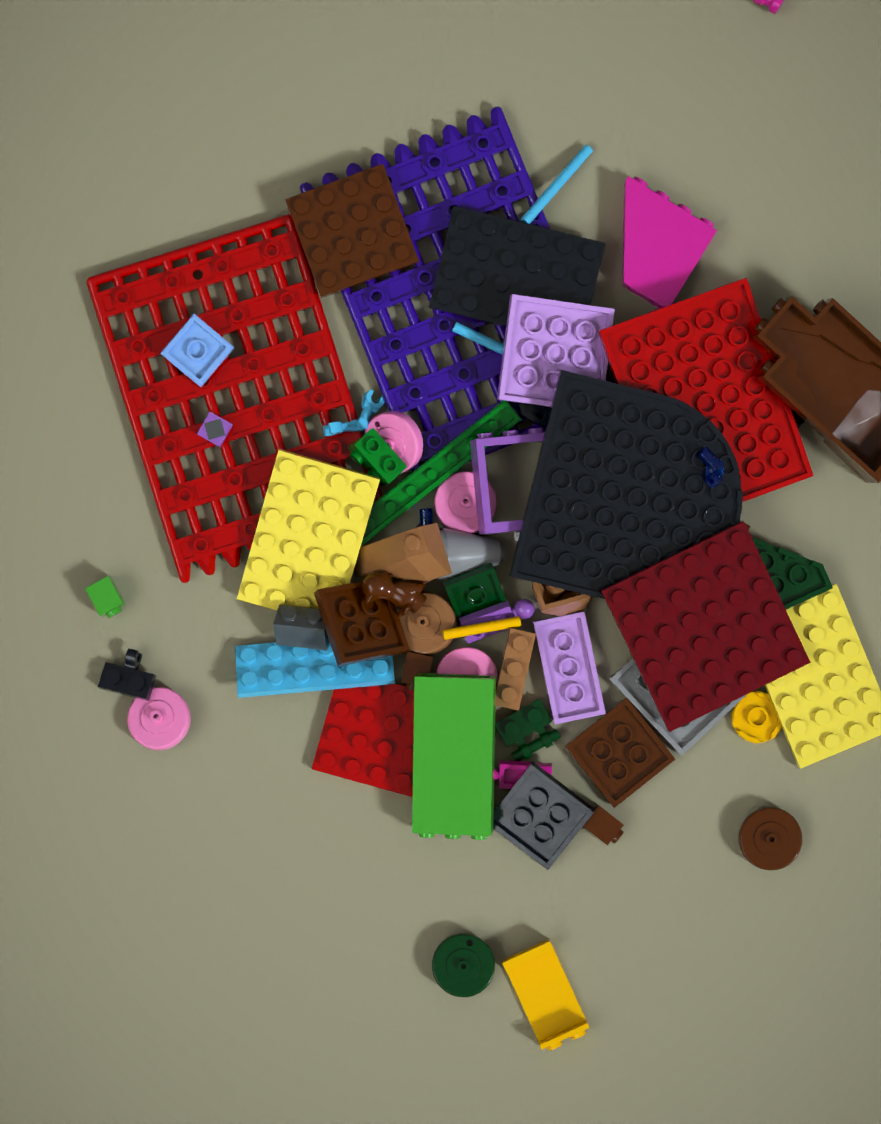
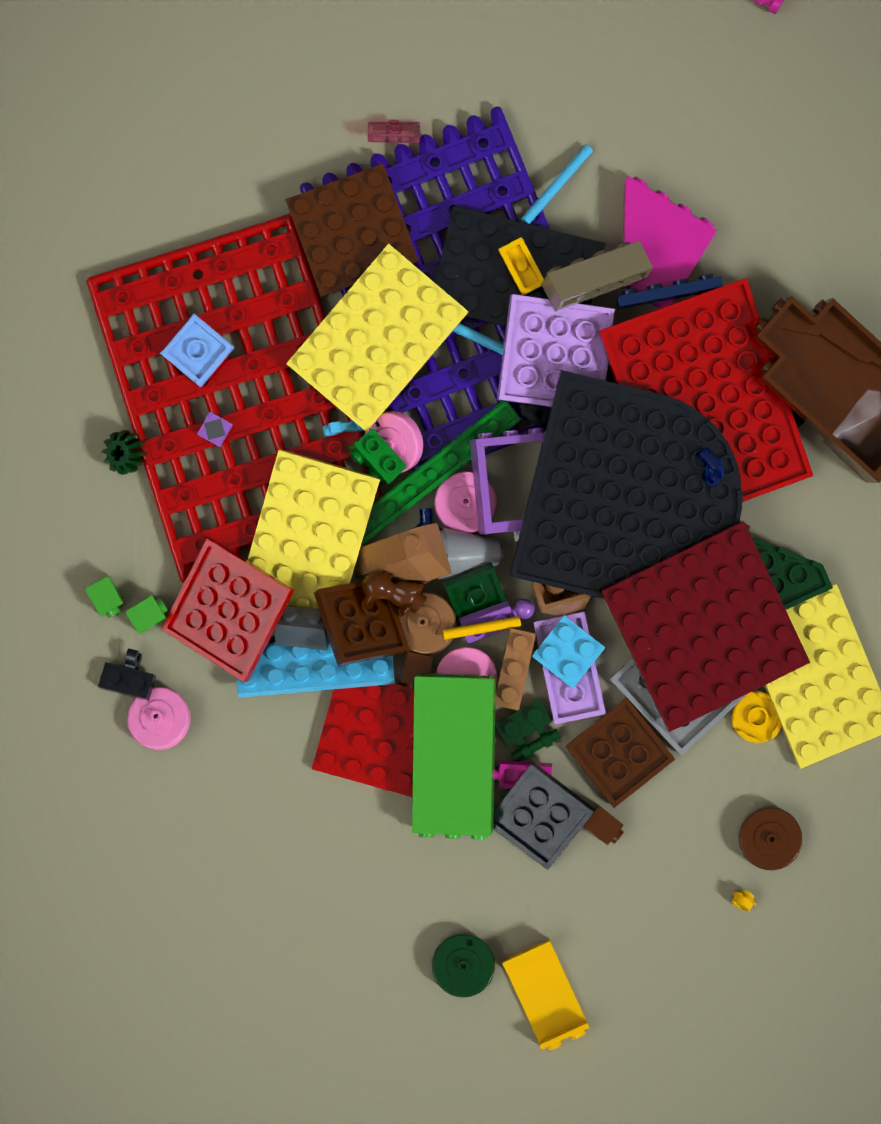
(124, 452): none -> dark green gear
(147, 614): none -> bright green brick
(227, 610): none -> plate
(377, 337): none -> light yellow plate
(394, 132): none -> clear pink plate
(521, 266): none -> yellow plate
(568, 651): none -> medium azure plate
(596, 275): none -> dark tan brick
(658, 293): none -> dark blue plate
(743, 900): none -> yellow plate

